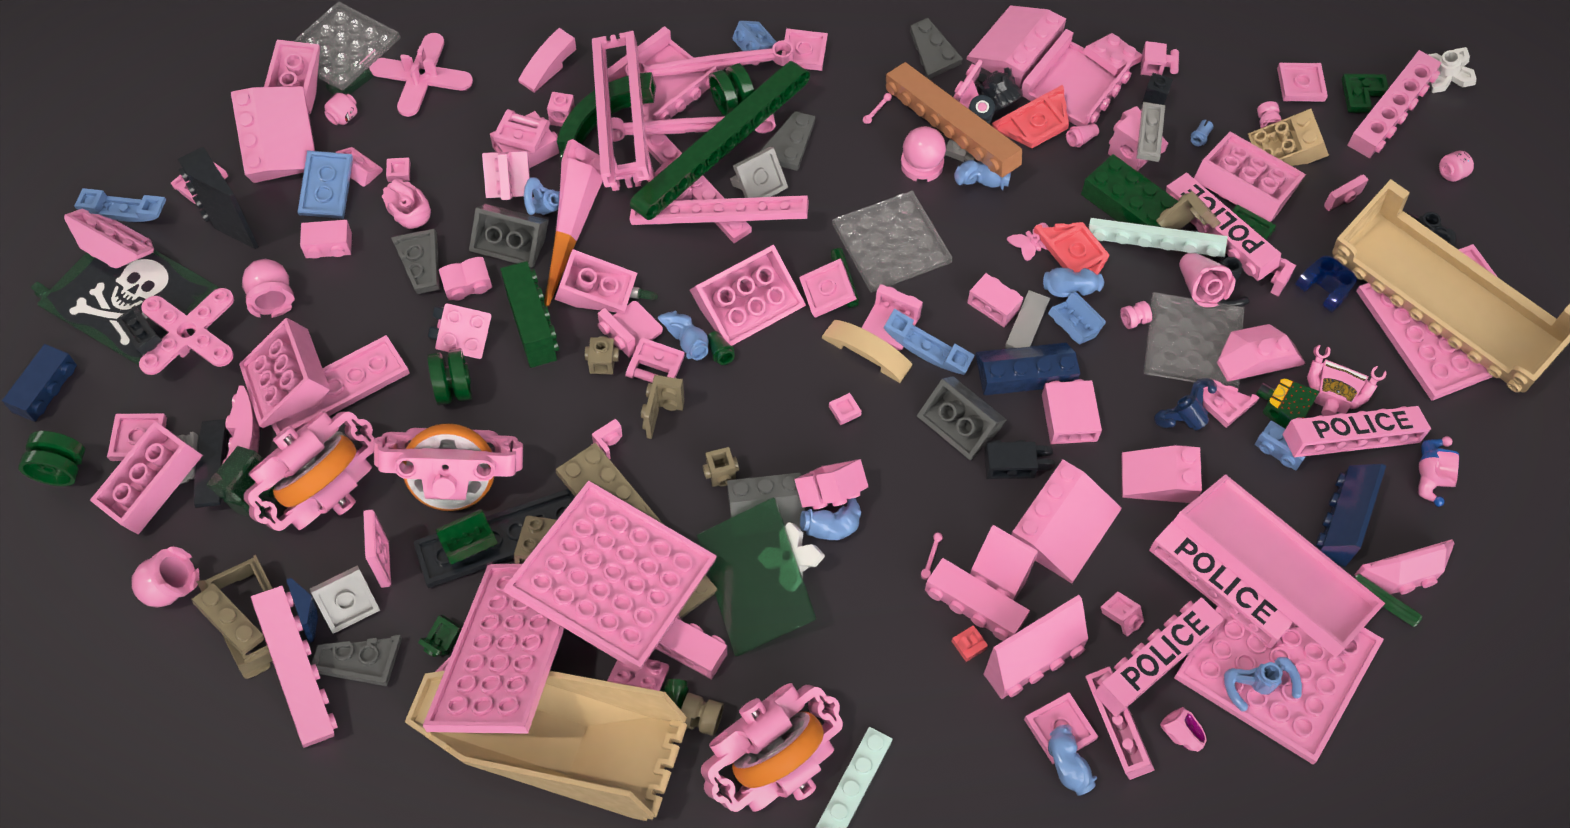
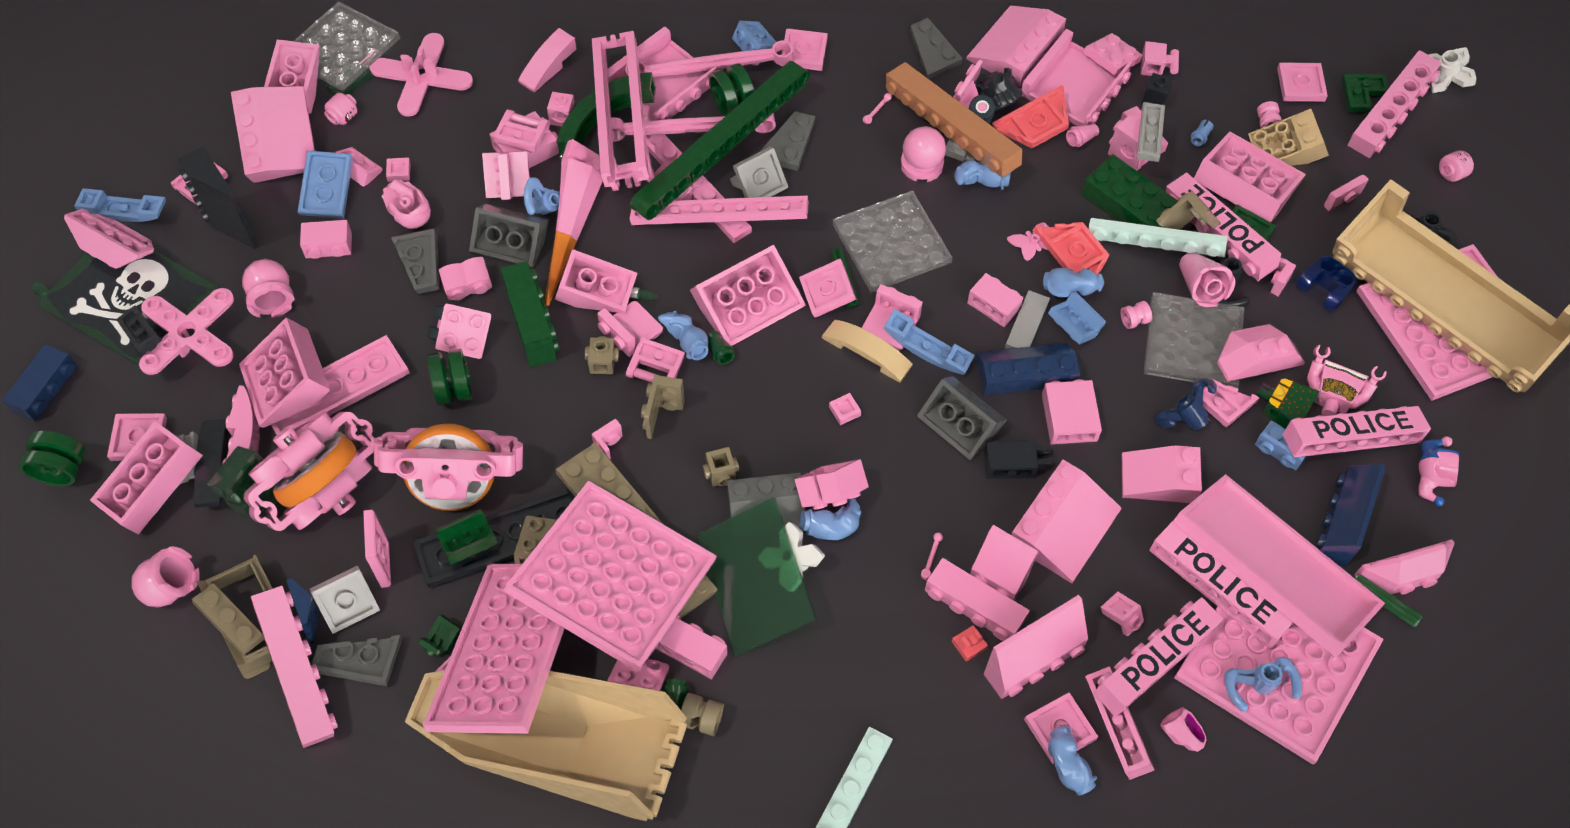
(773, 748): bright pink piece -> none

